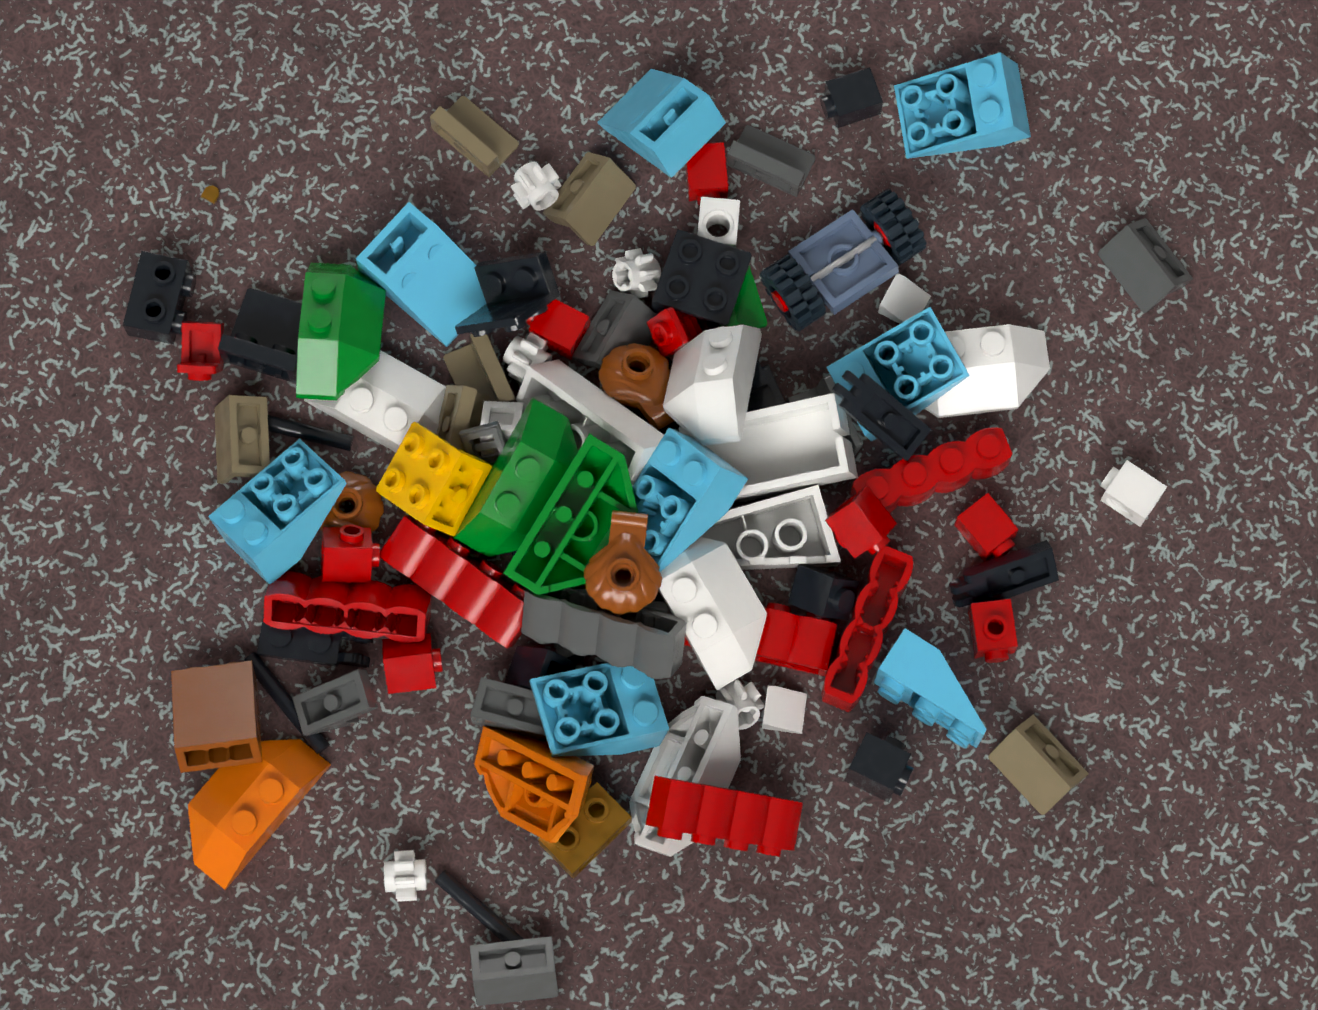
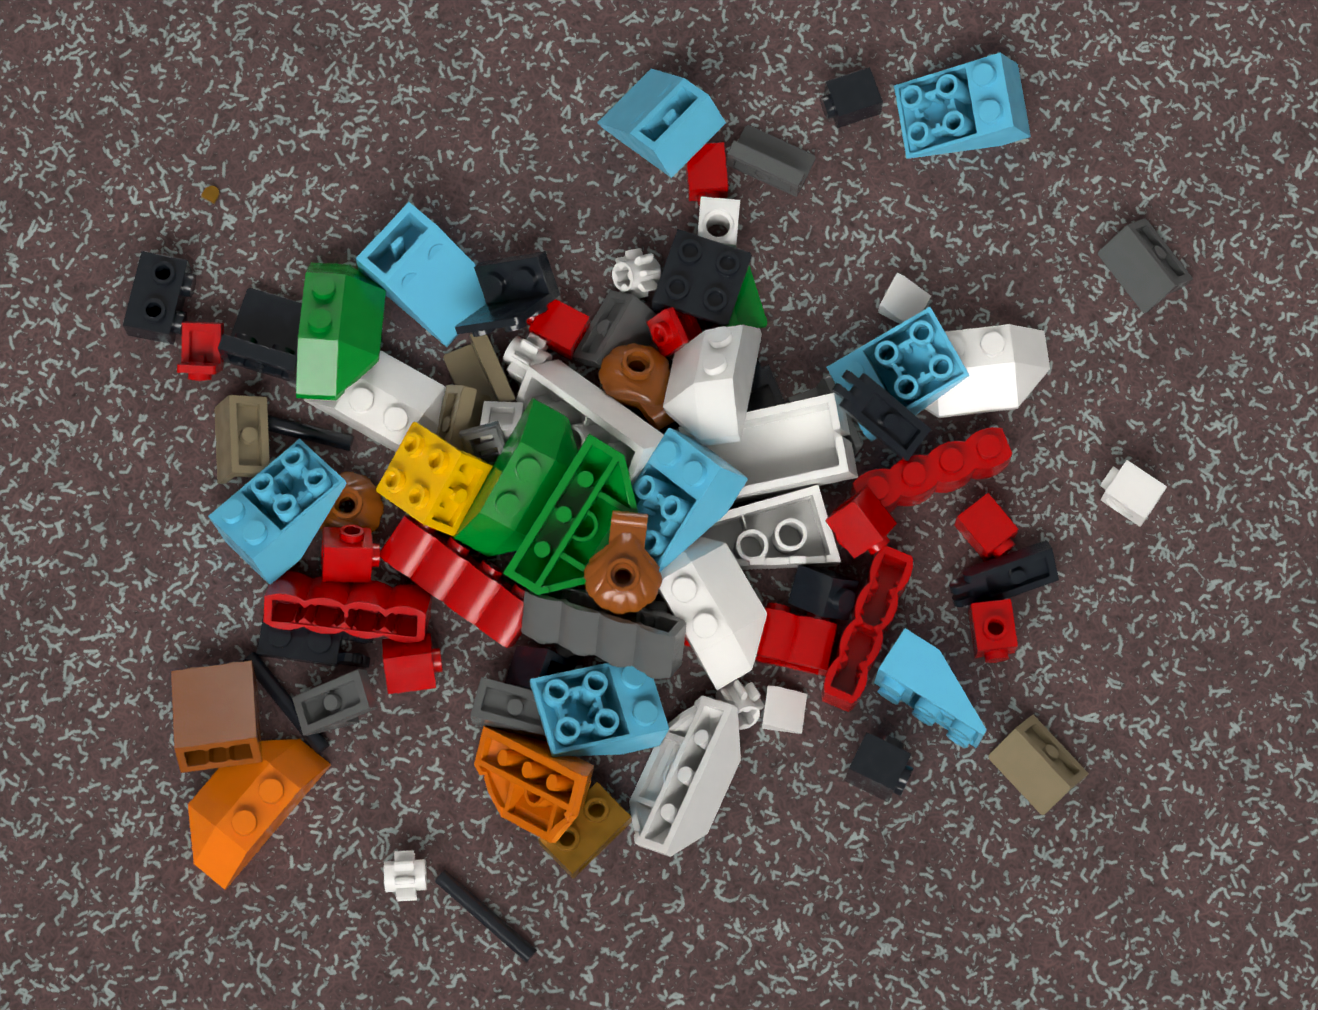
(474, 135): dark tan panel -> none
(514, 971): dark grey panel -> none
(536, 186): white gear -> none
(591, 197): dark tan panel -> none
(723, 814): red brick -> none
(843, 260): plate -> none

